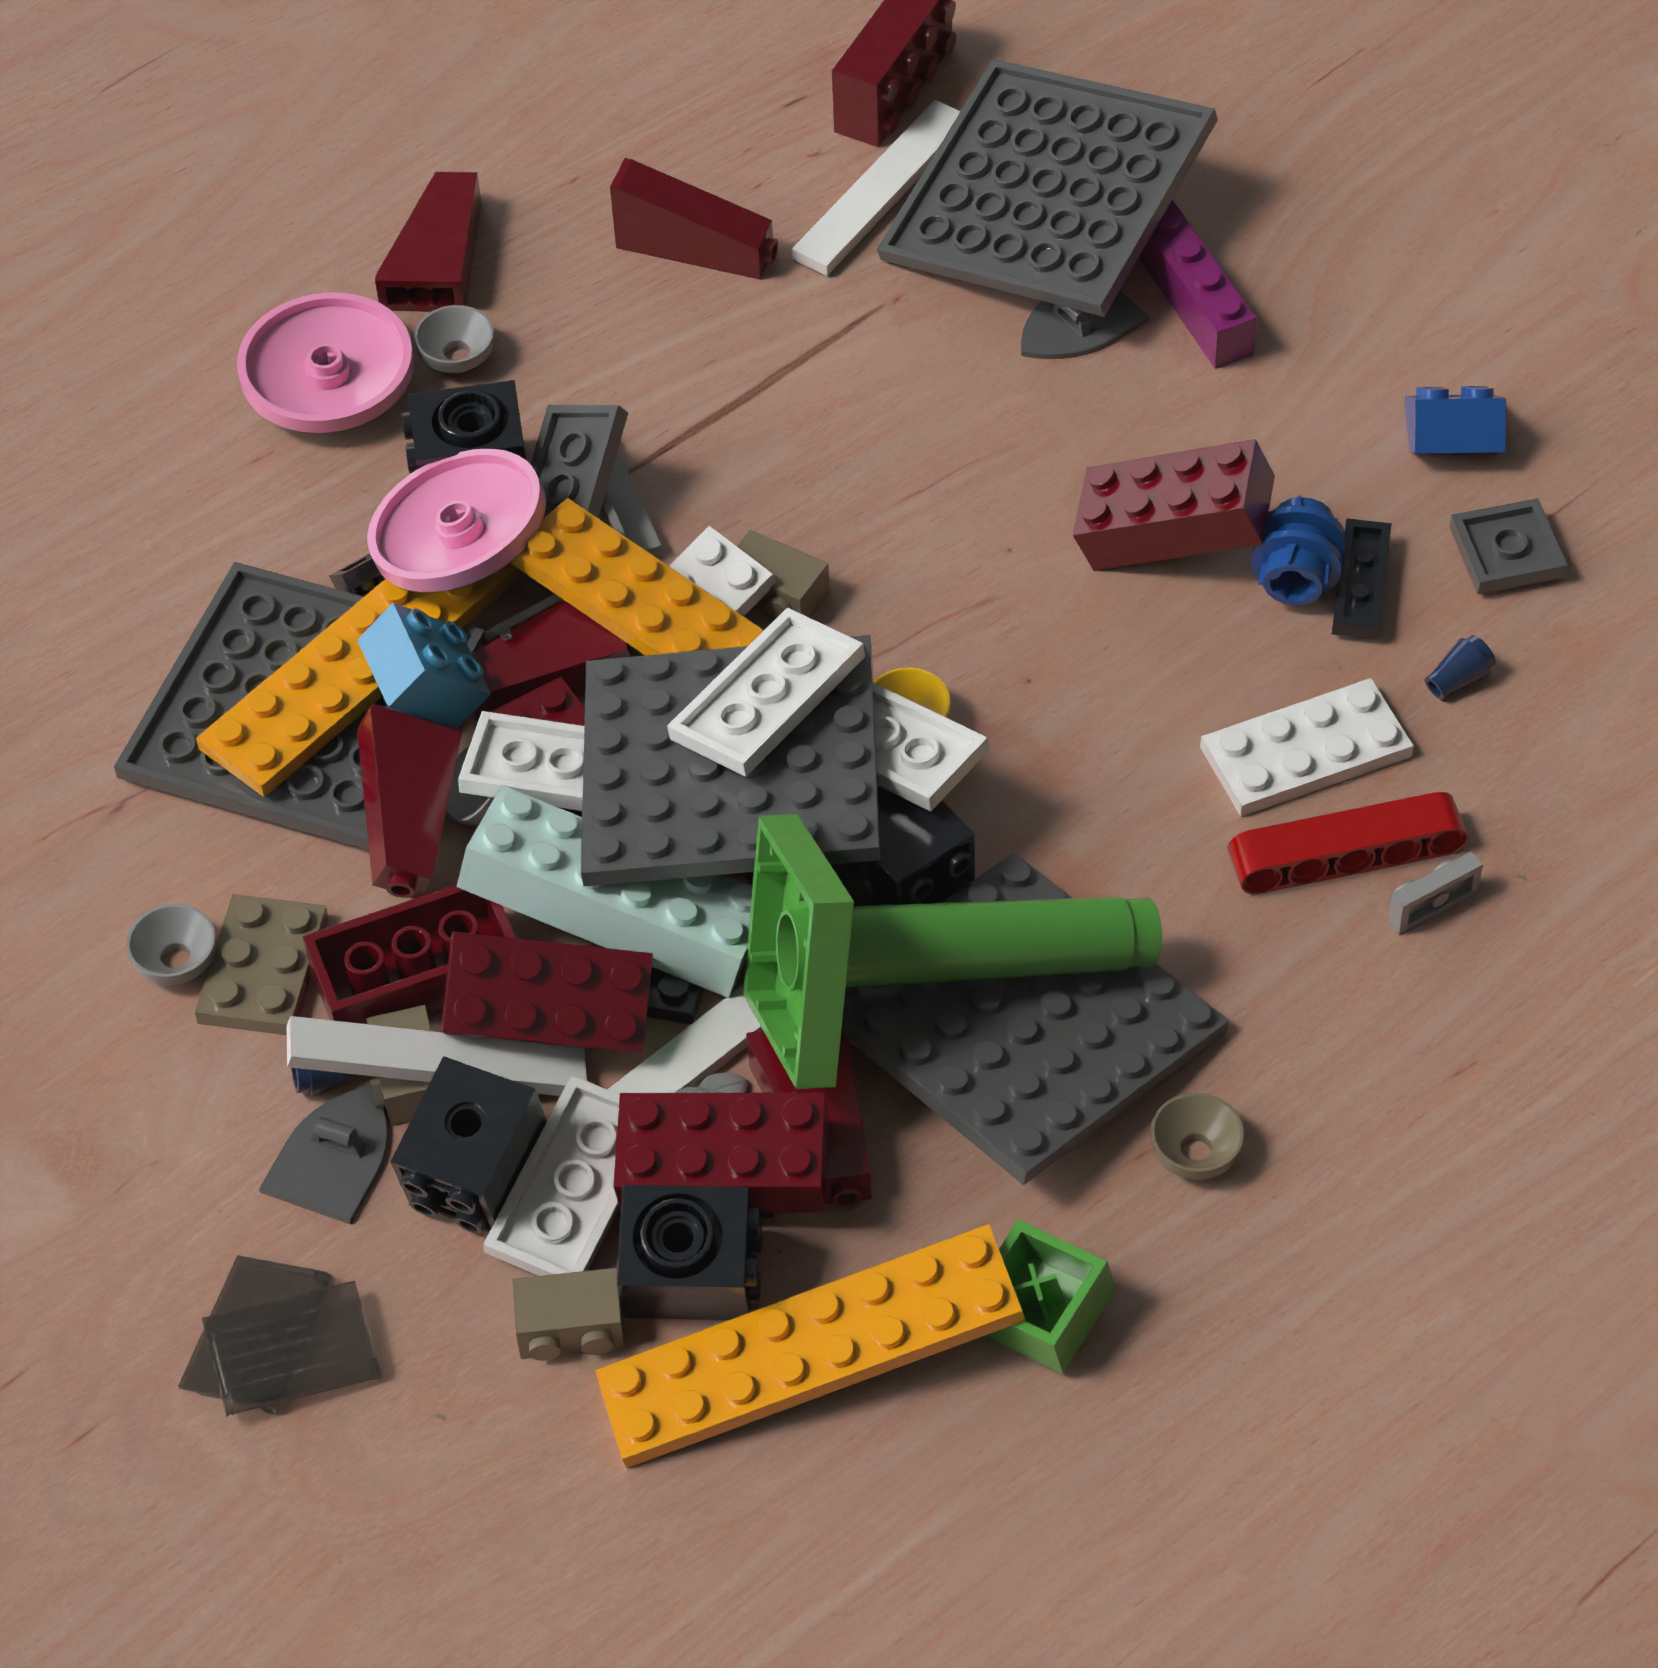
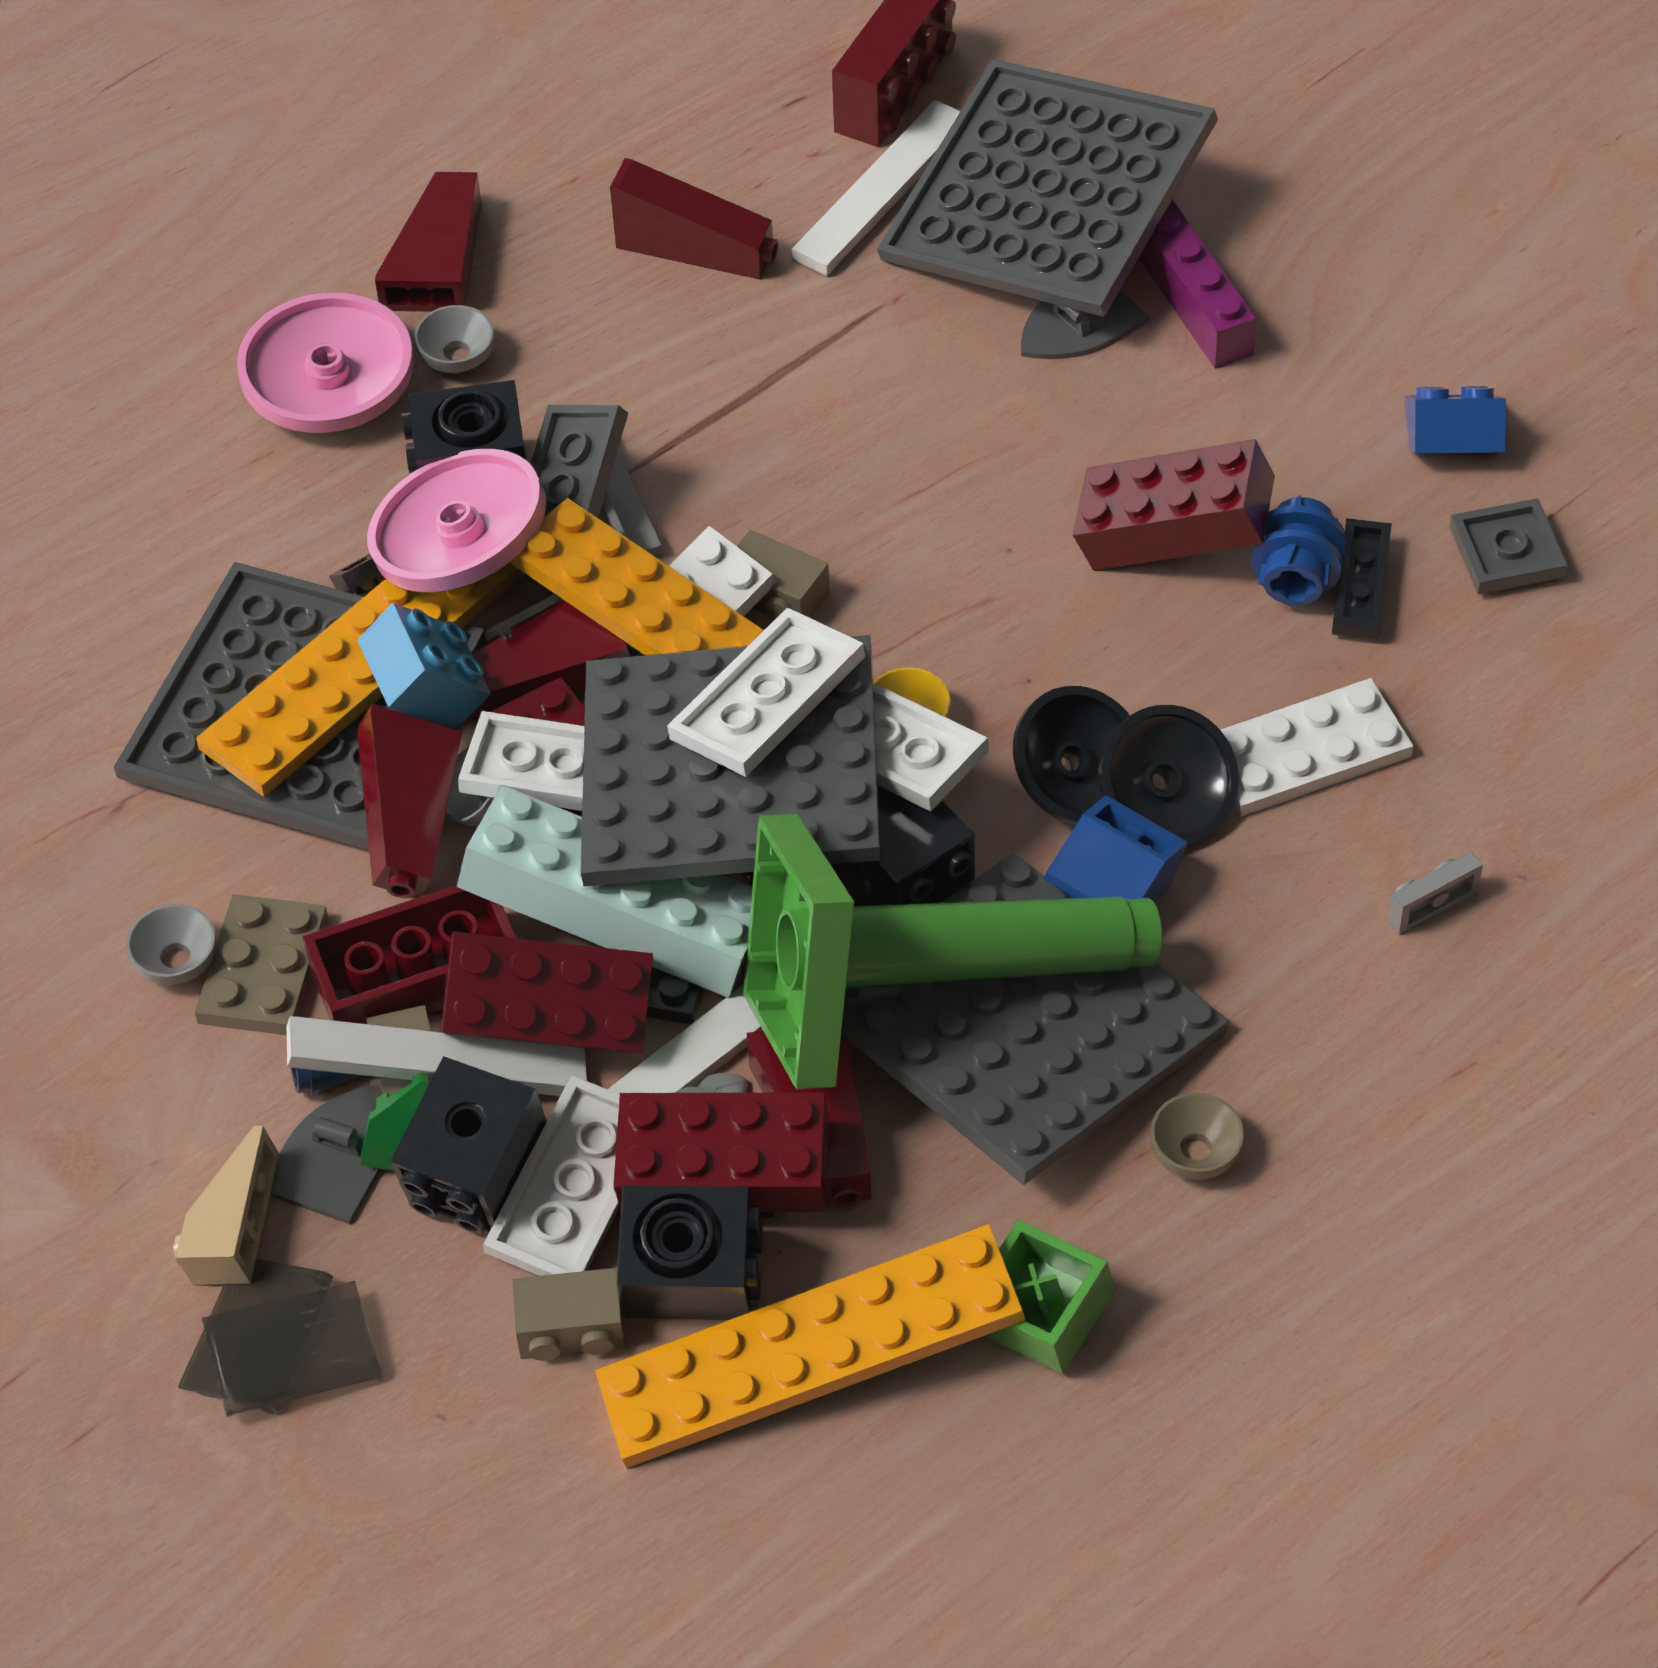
(228, 1217): none -> tan slope
(389, 1122): none -> green slope
(1070, 726): none -> black dish
(1116, 855): none -> blue slope
(1190, 757): none -> black dish
(1347, 842): red beam -> none
(1463, 665): dark blue cone -> none

